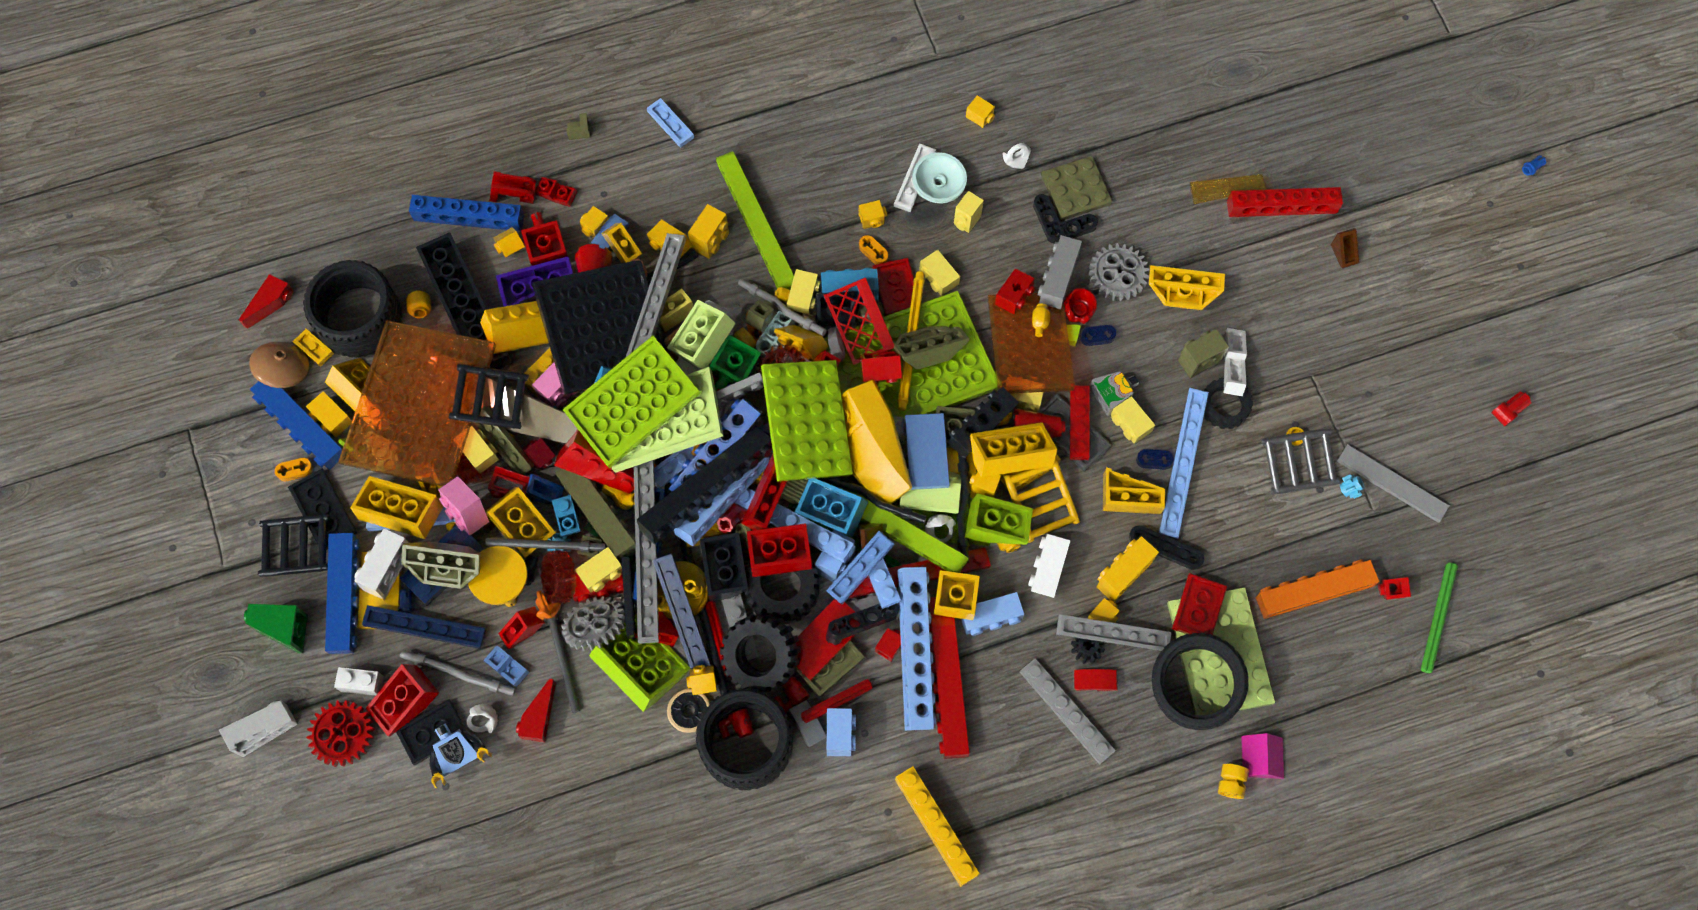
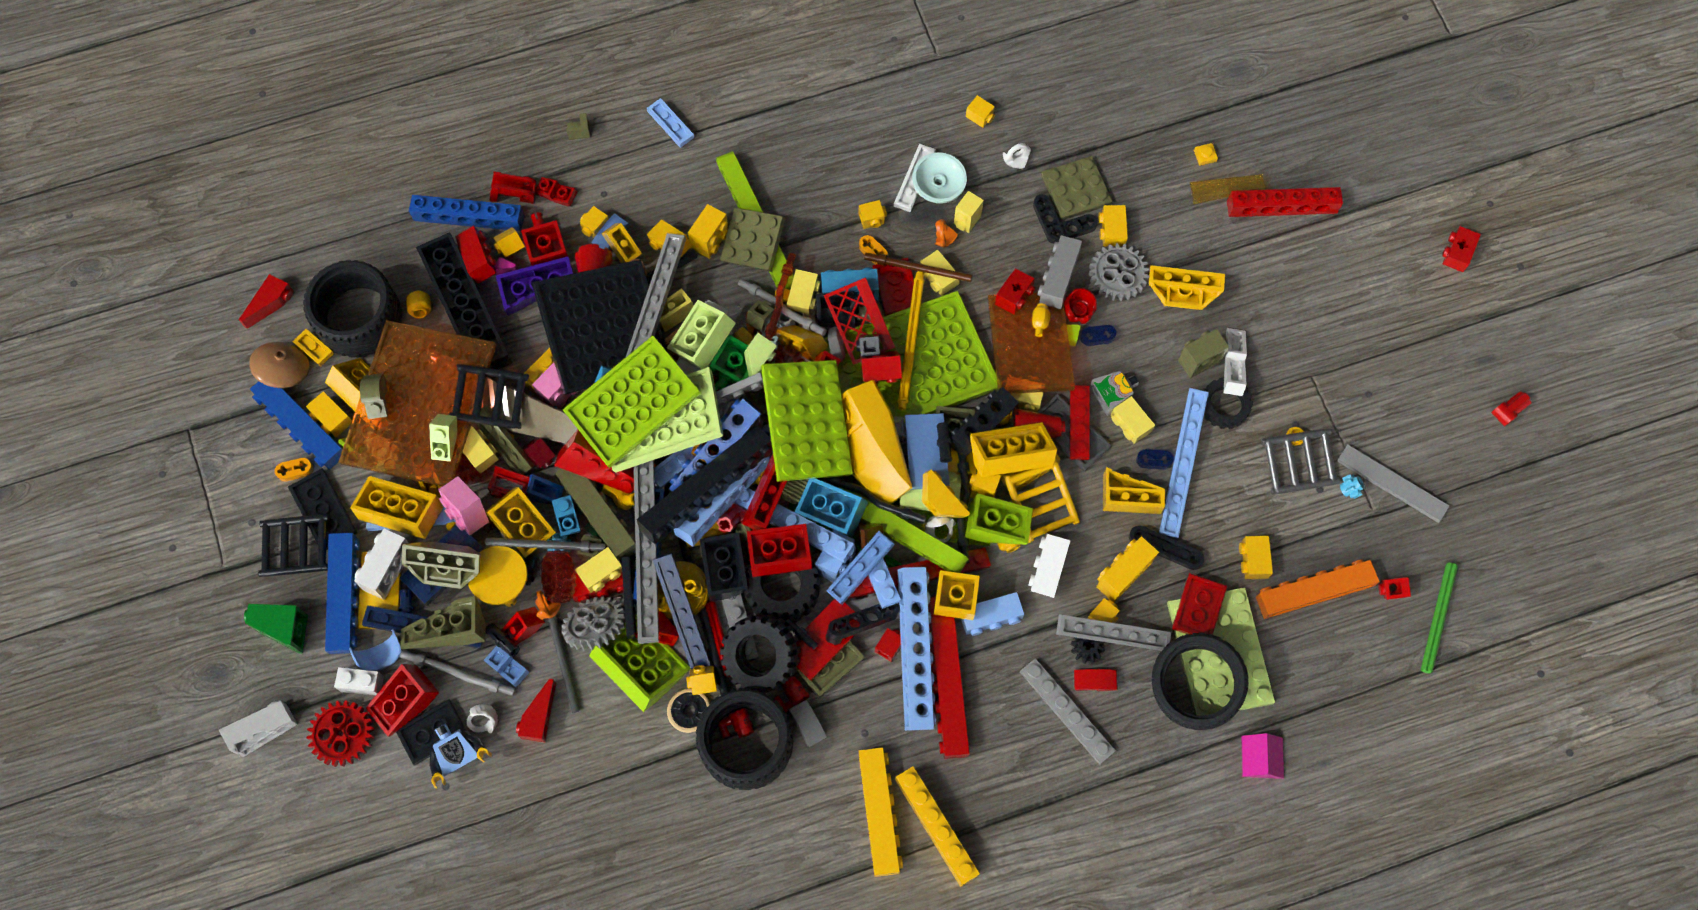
(372, 394): none -> olive brick
(378, 657): none -> light blue piece
(443, 437): none -> yellowish green slope
(453, 626): none -> olive wedge
(476, 254): none -> red brick
(502, 640): none -> black pin
(504, 266): none -> dark pink slope
(514, 326): yellow slope -> none
(752, 239): none -> olive plate
(758, 353): none -> yellowish green slope
(786, 271): none -> clear red bar
(802, 634): none -> black bar
(836, 700): red axle -> none
(839, 728): light blue brick -> none
(869, 345): none -> black brick
(879, 813): none -> yellow brick
(883, 259): none -> reddish brown bar
(930, 345): olive wedge -> none
(941, 498): none -> yellow slope
(944, 234): none -> orange piece
(944, 442): none -> black pin
(1113, 225): none -> yellow brick
(1205, 154): none -> yellow plate
(1233, 781): yellow wheel -> none
(1256, 557): none -> yellow brick
(1346, 248): reddish brown slope -> none
(1461, 248): none -> red brick
(1530, 168): blue pin -> none

